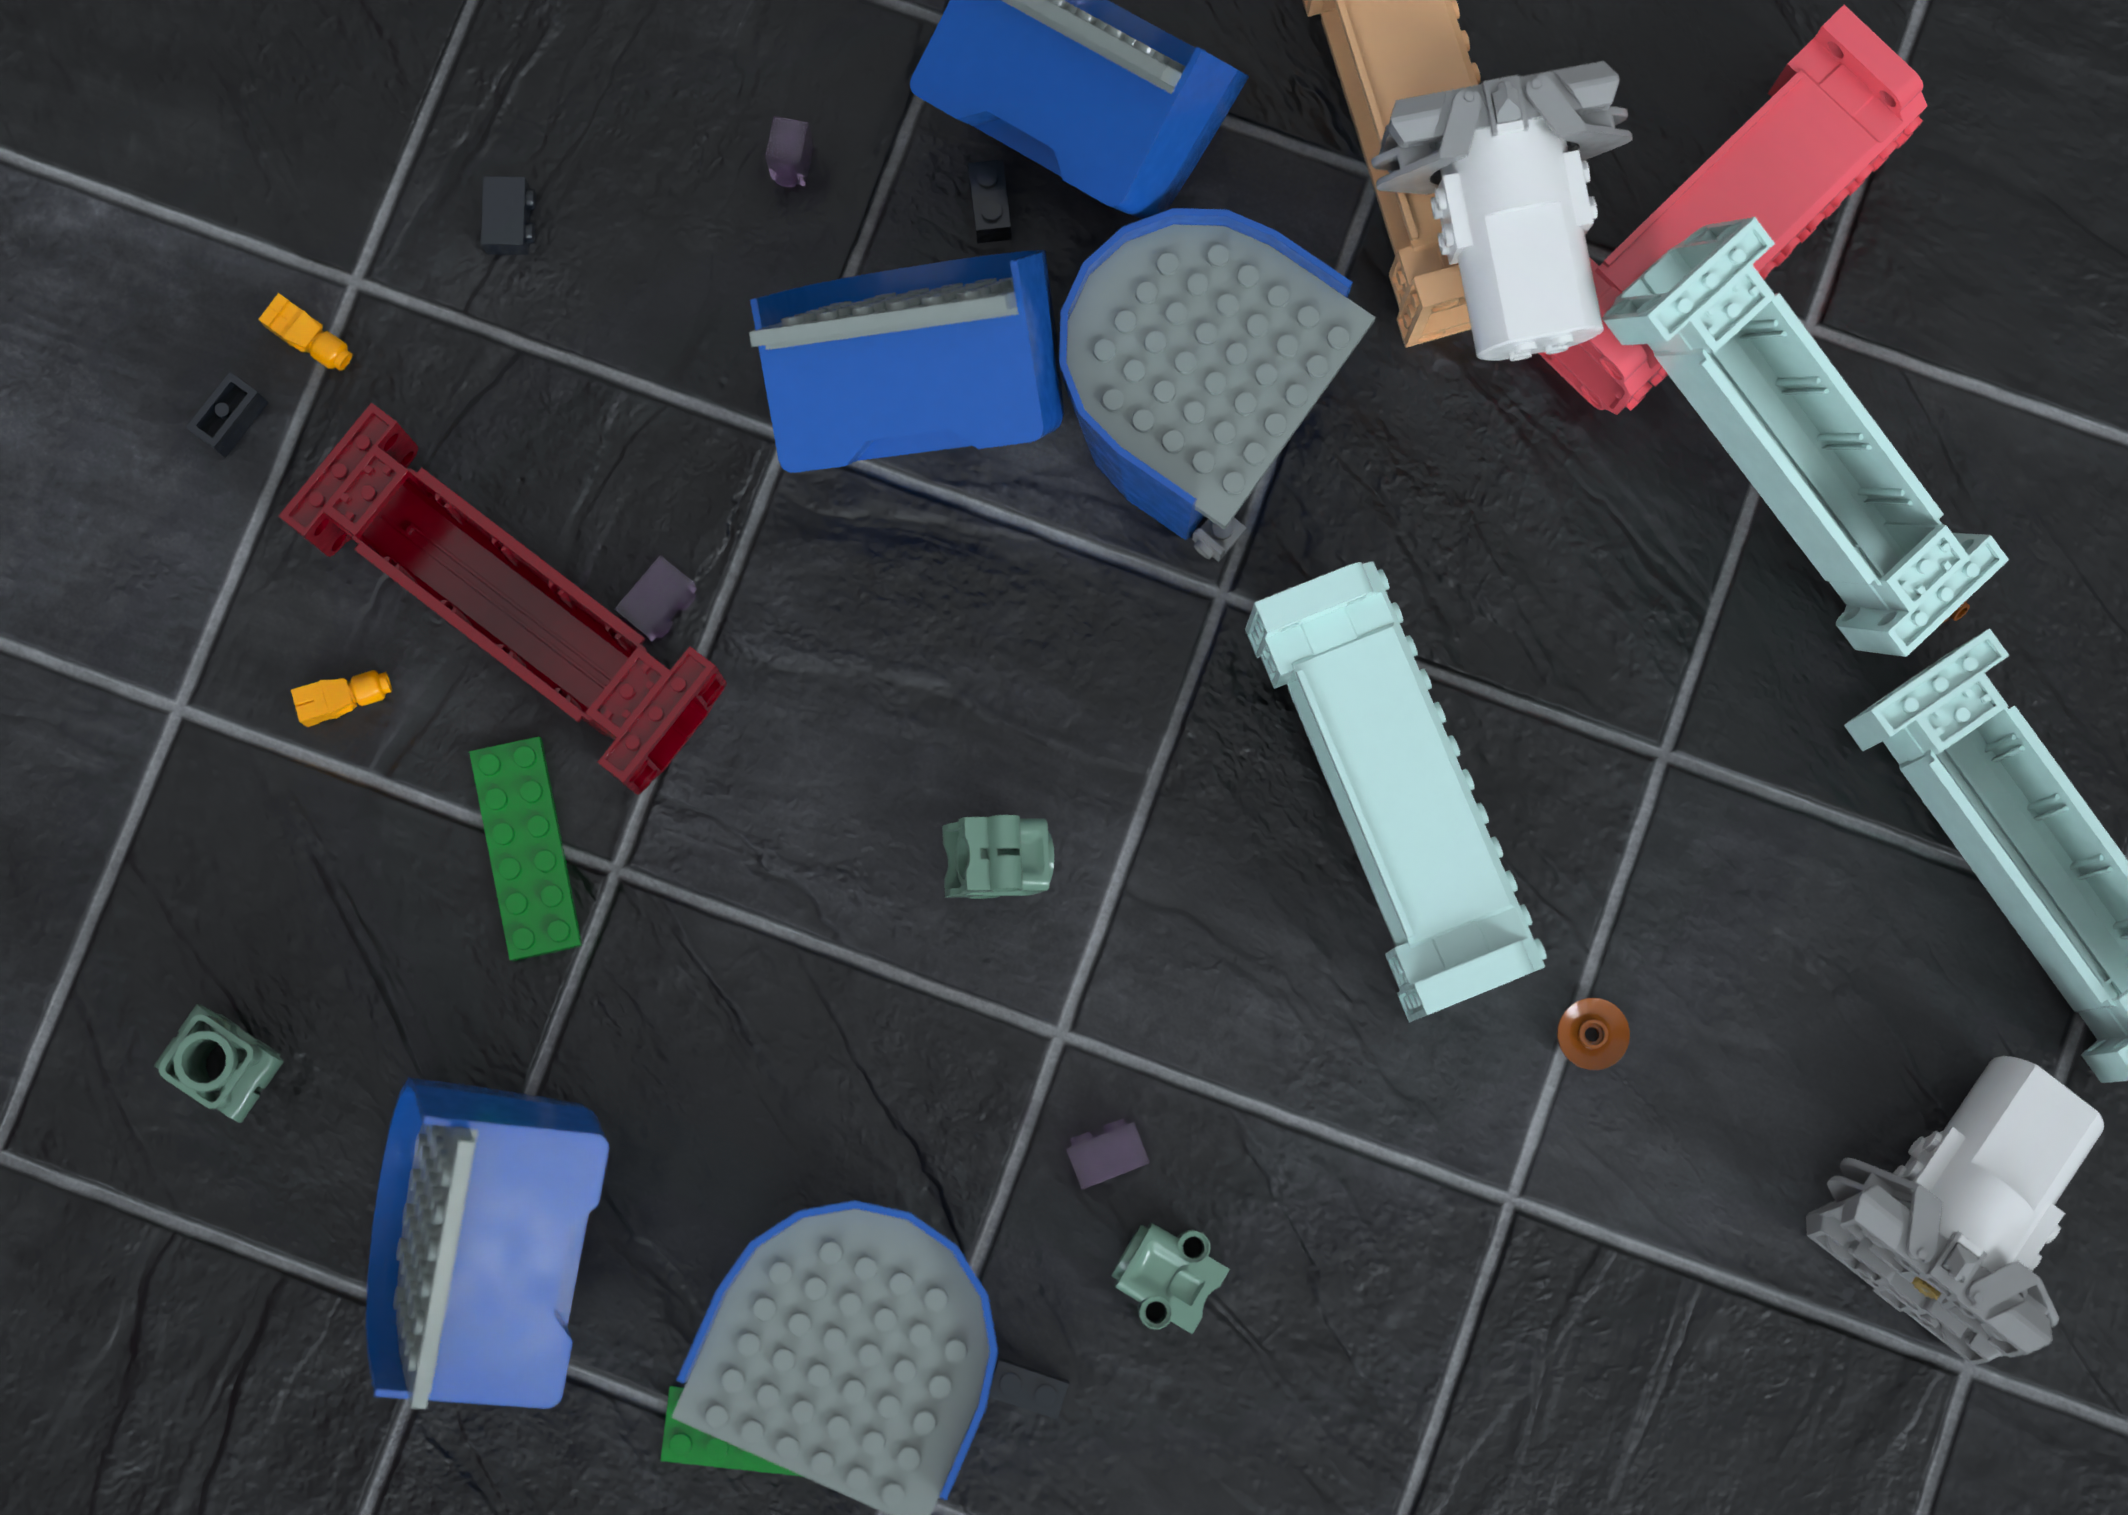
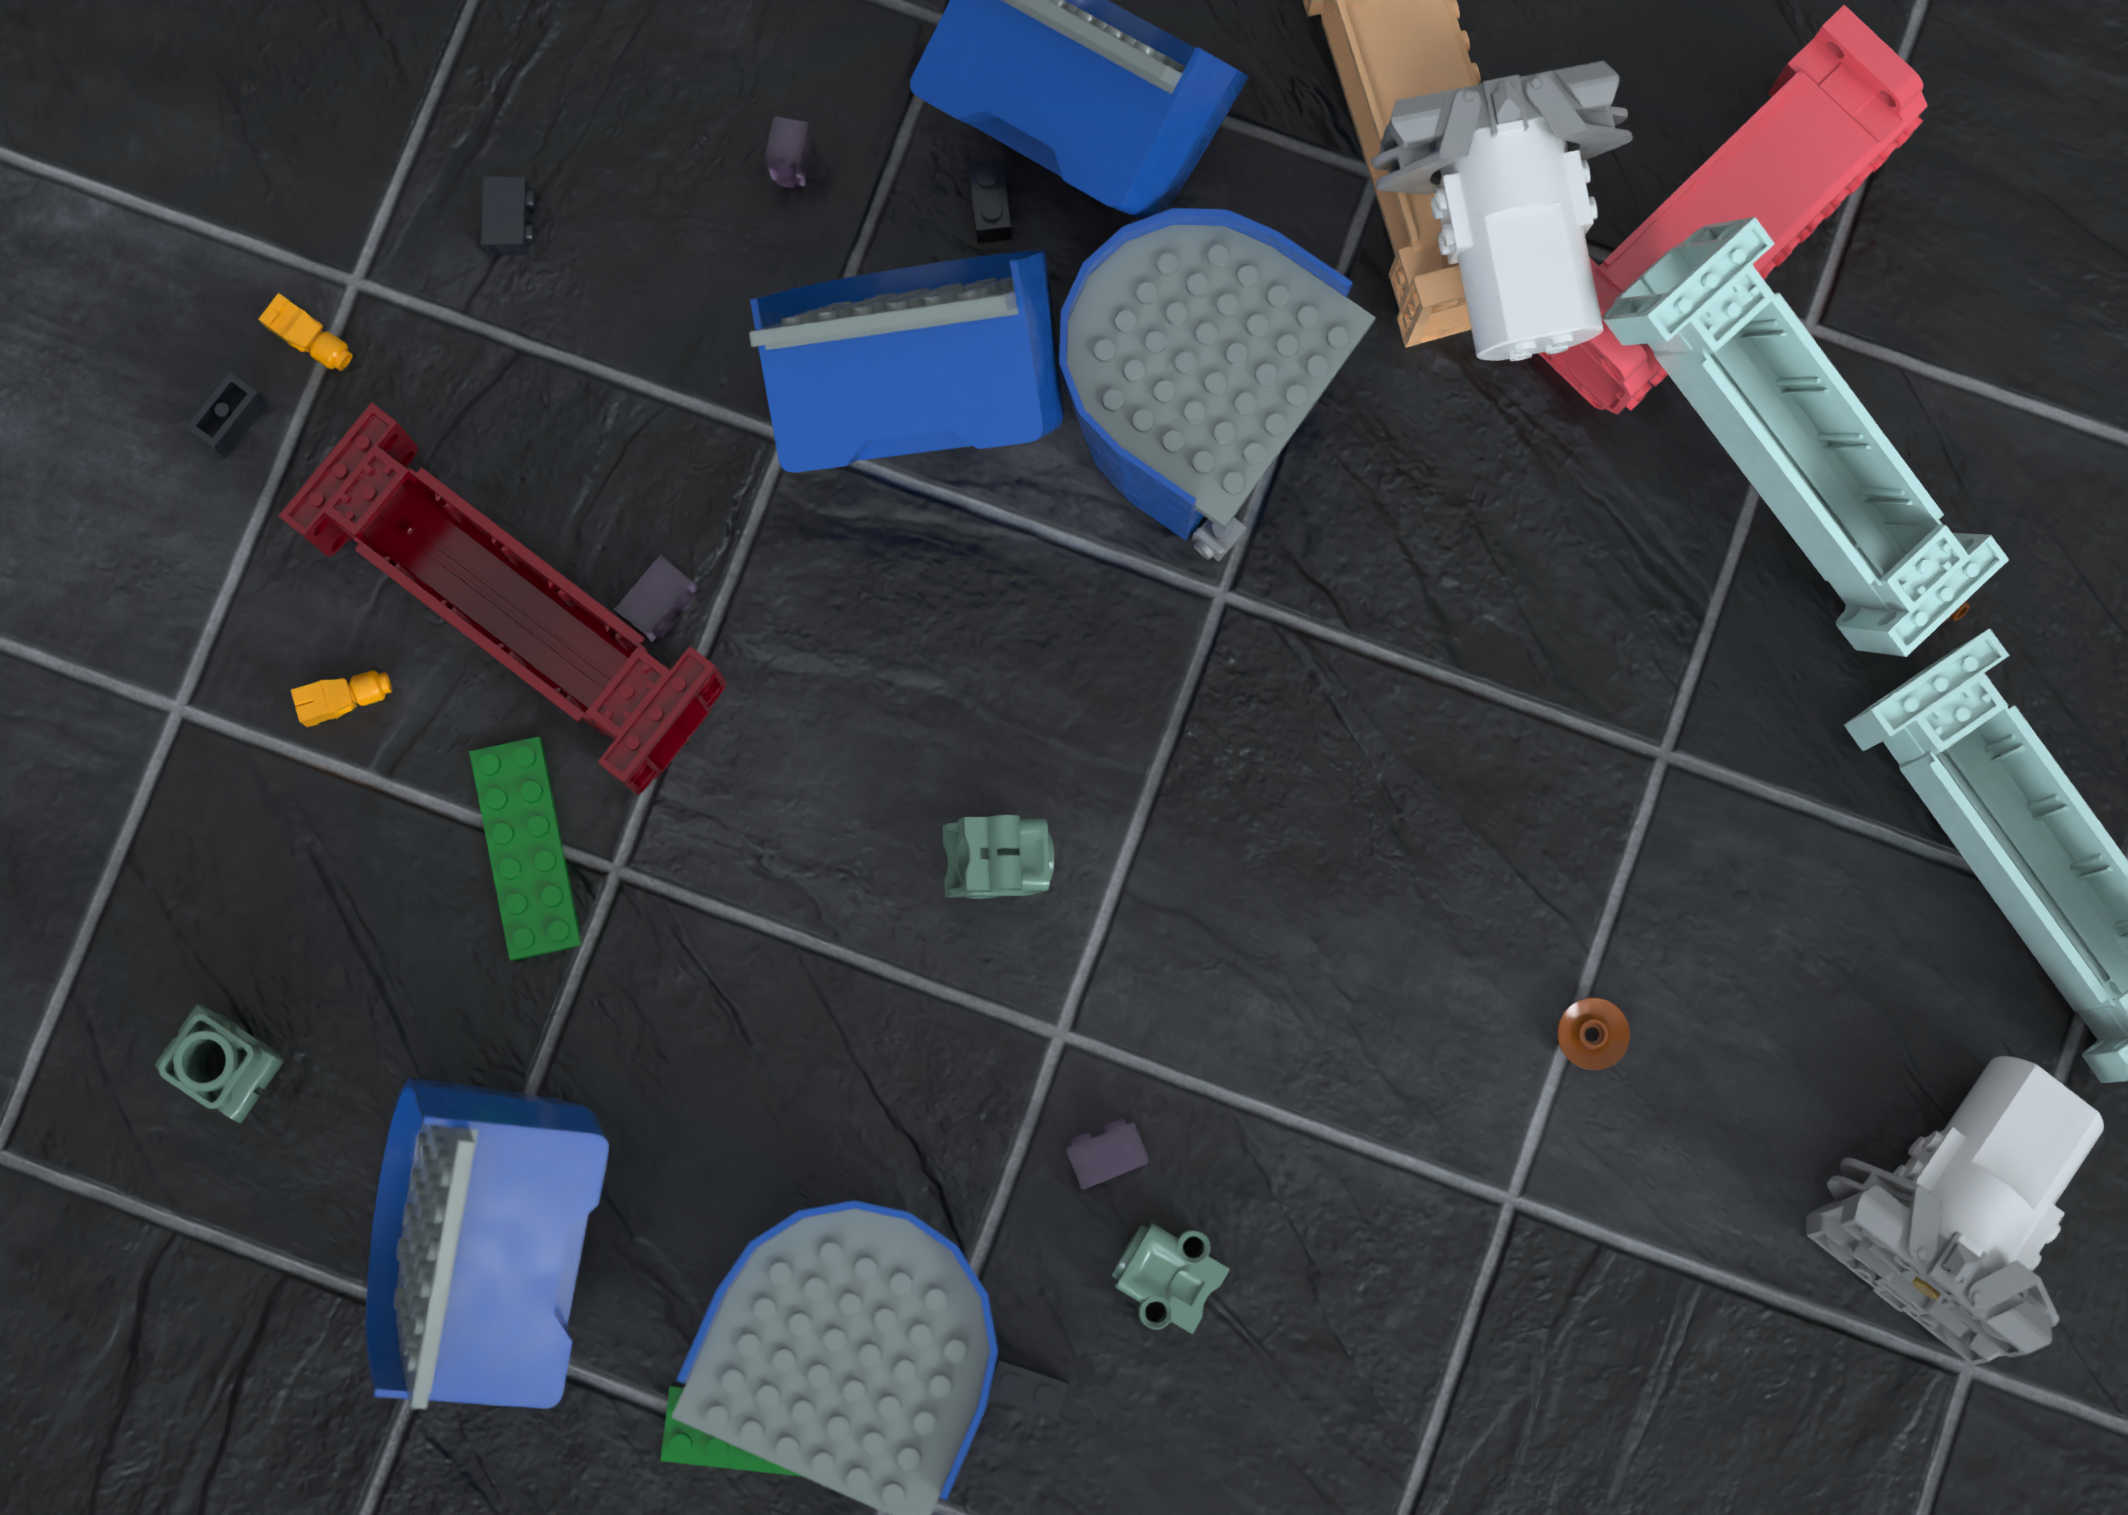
(1397, 787): light aqua brick -> none

